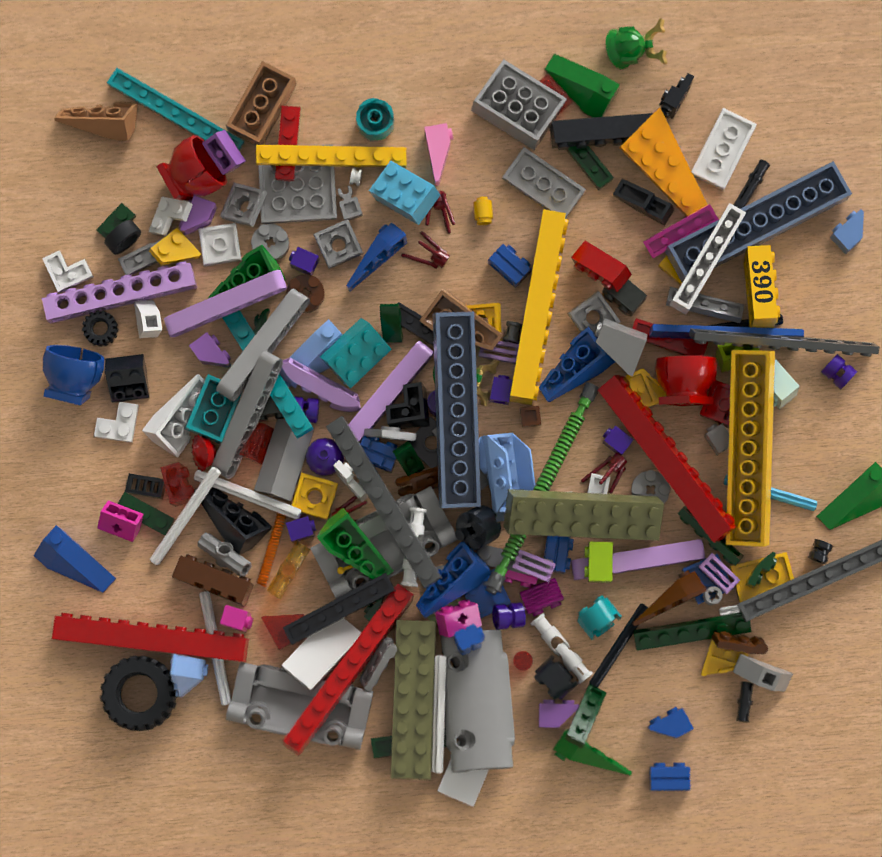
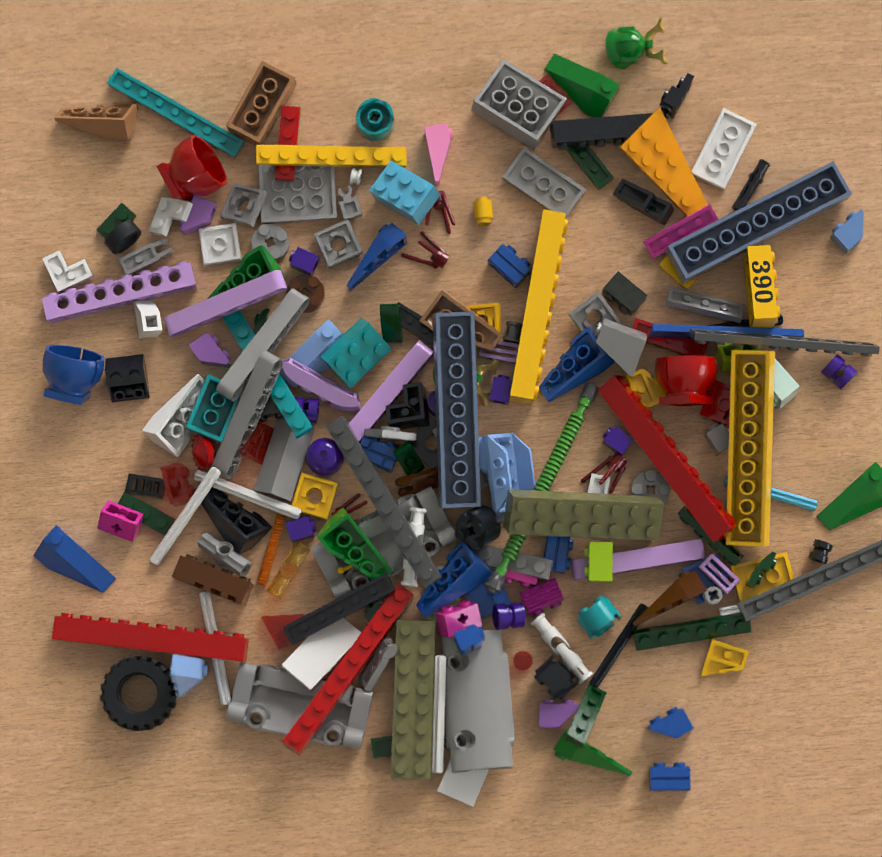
(100, 317): black tyre -> none
(120, 429): white plate -> none
(174, 248): yellow wing -> none
(223, 152): medium lavender brick -> none
(236, 618): dark pink brick -> none
(345, 473): white plate -> none
(519, 559): lavender tile -> none
(530, 416): reddish brown plate -> none
(601, 266): red brick -> none
(707, 259): white brick -> none
(740, 643): reddish brown hinge -> none
(745, 702): black pin -> none
(762, 673): light grey slope -> none

